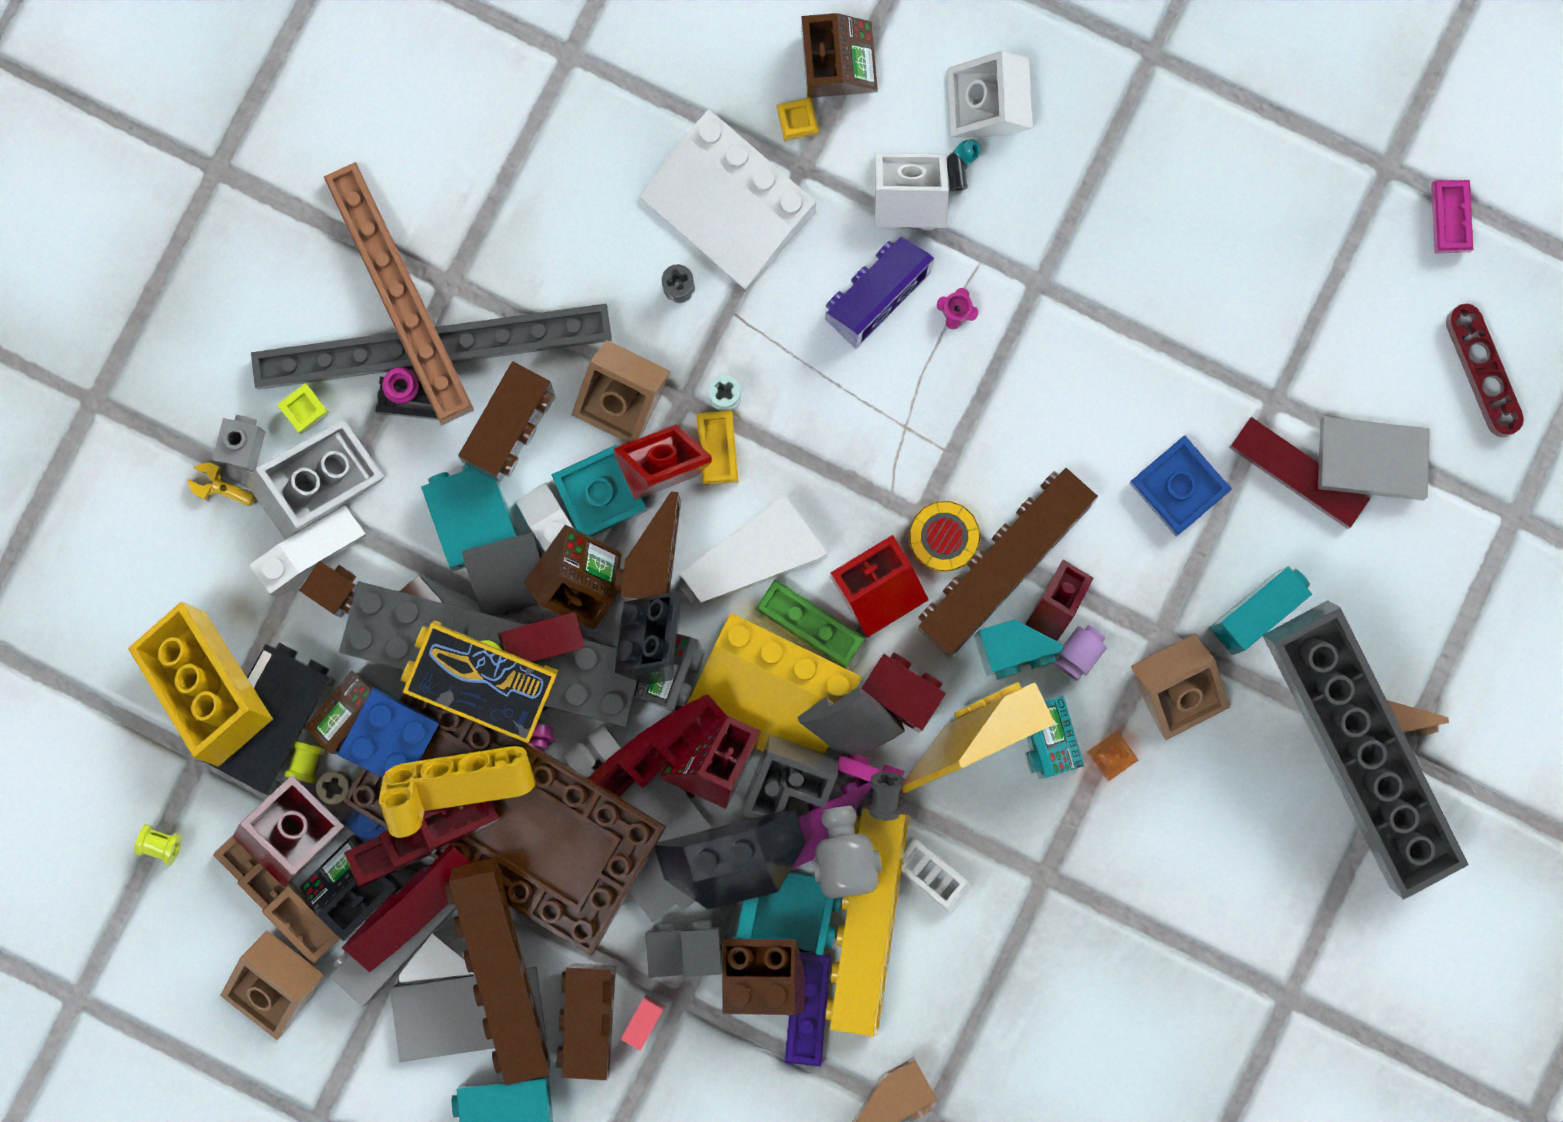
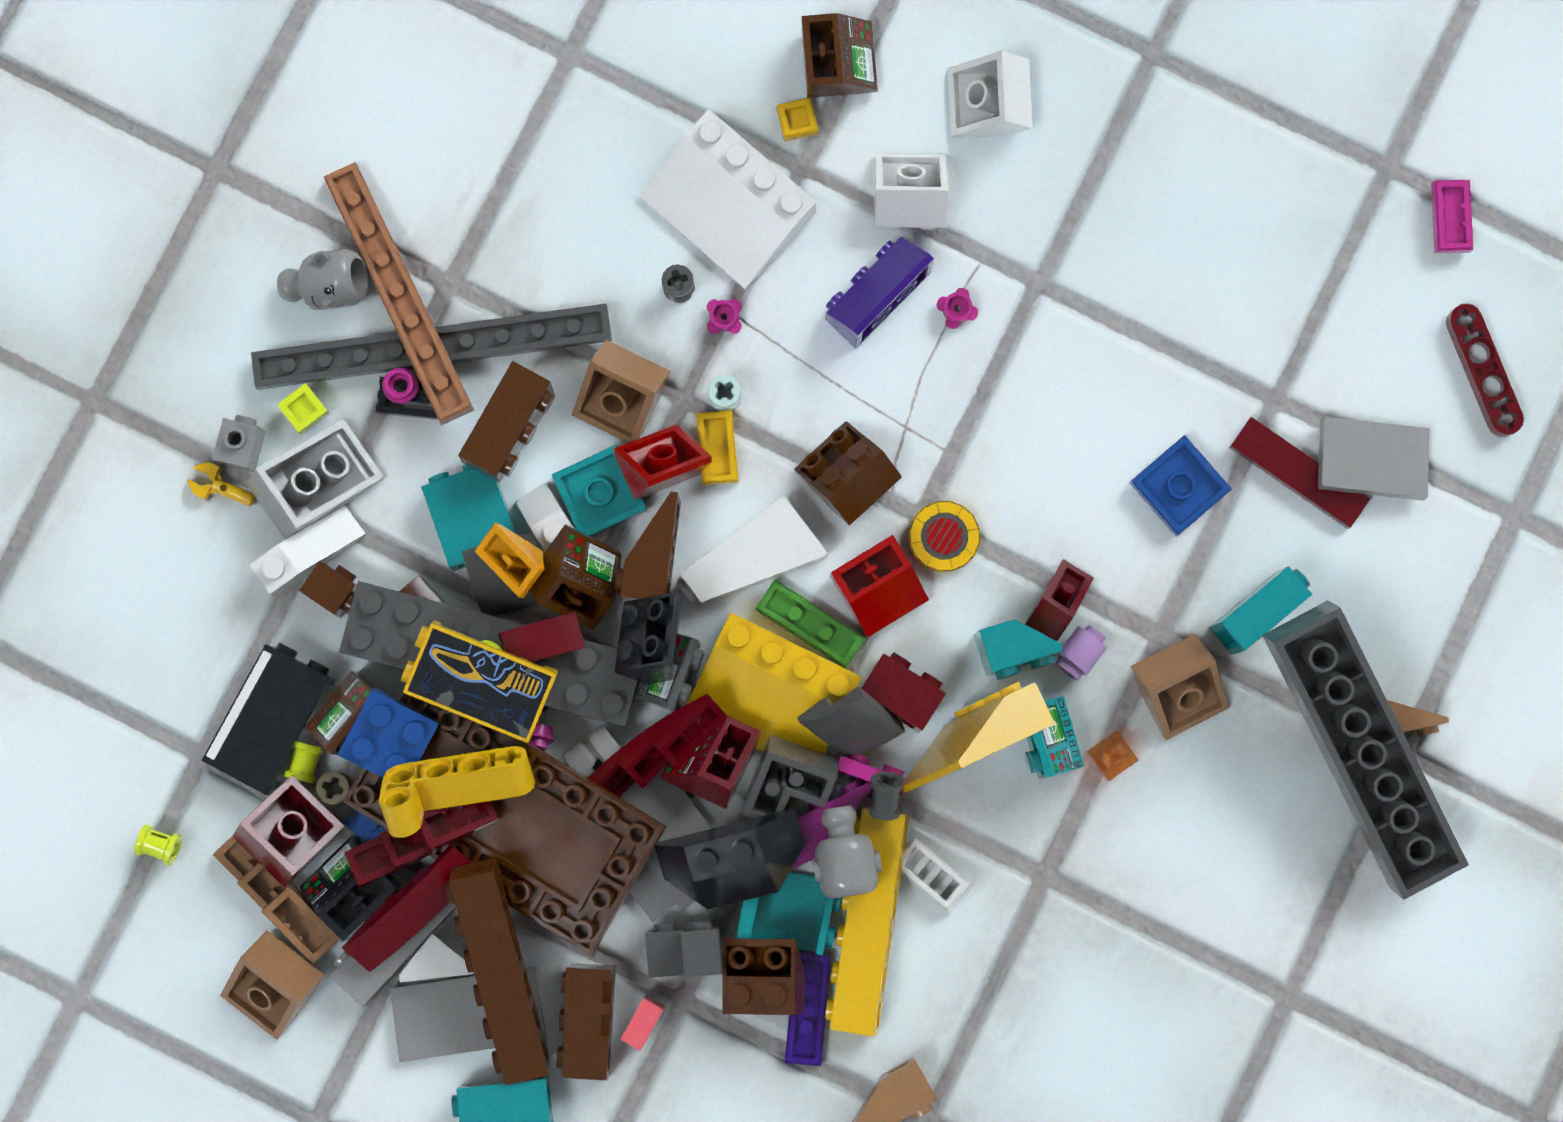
(199, 684): yellow brick -> none
(326, 280): none -> light grey piece
(511, 558): none -> light orange slope
(716, 309): none -> dark pink plate
(848, 472): none -> reddish brown slope
(959, 160): arm -> none
(1007, 562): reddish brown brick -> none

